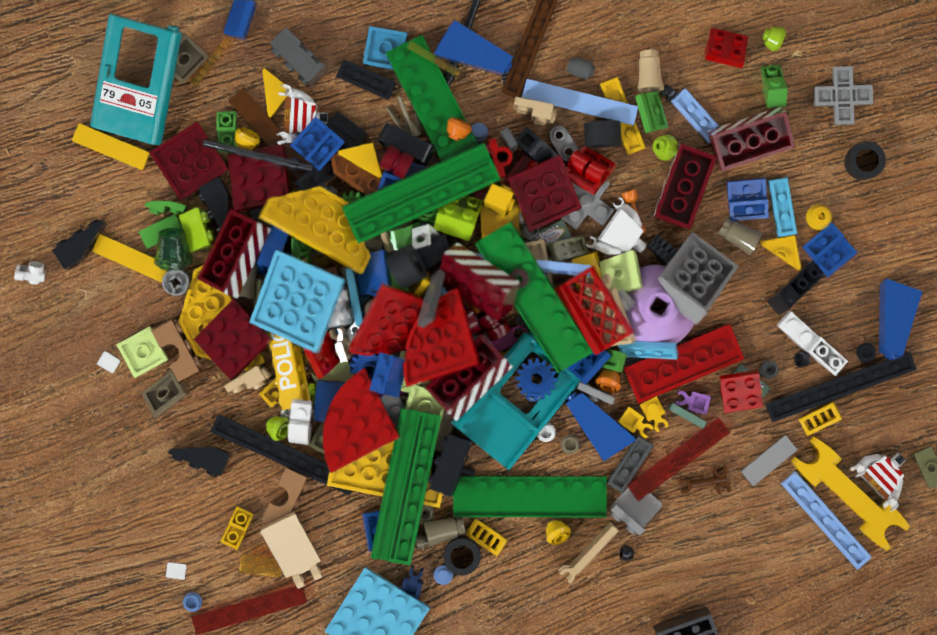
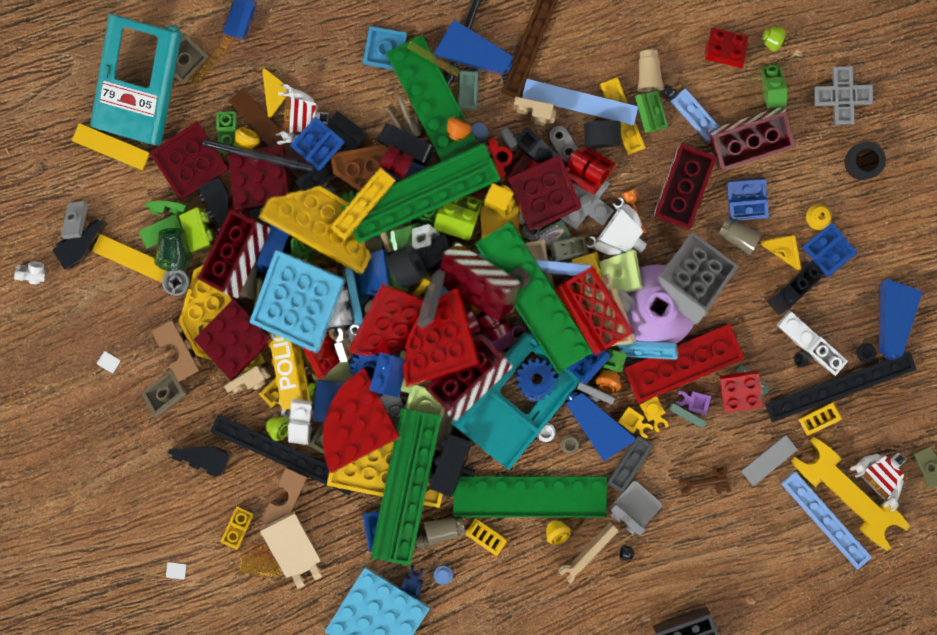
(74, 220): none -> light grey plate
(142, 352): yellowish green plate -> none
(192, 602): medium blue plate -> none
(248, 609): clear red tile -> none
(298, 57): dark grey wedge -> none
(362, 204): none -> yellow tile
(363, 157): yellow tile -> none
(366, 80): black plate -> none
(429, 515): dark tan plate -> none
(462, 541): black piece -> none
(468, 90): none -> sand green tile
(580, 67): dark grey brick -> none
(661, 249): black tyre -> none
(665, 147): lime cone -> none
(678, 459): clear red tile -> none
(769, 374): dark grey plate -> none
(782, 207): medium azure tile -> none

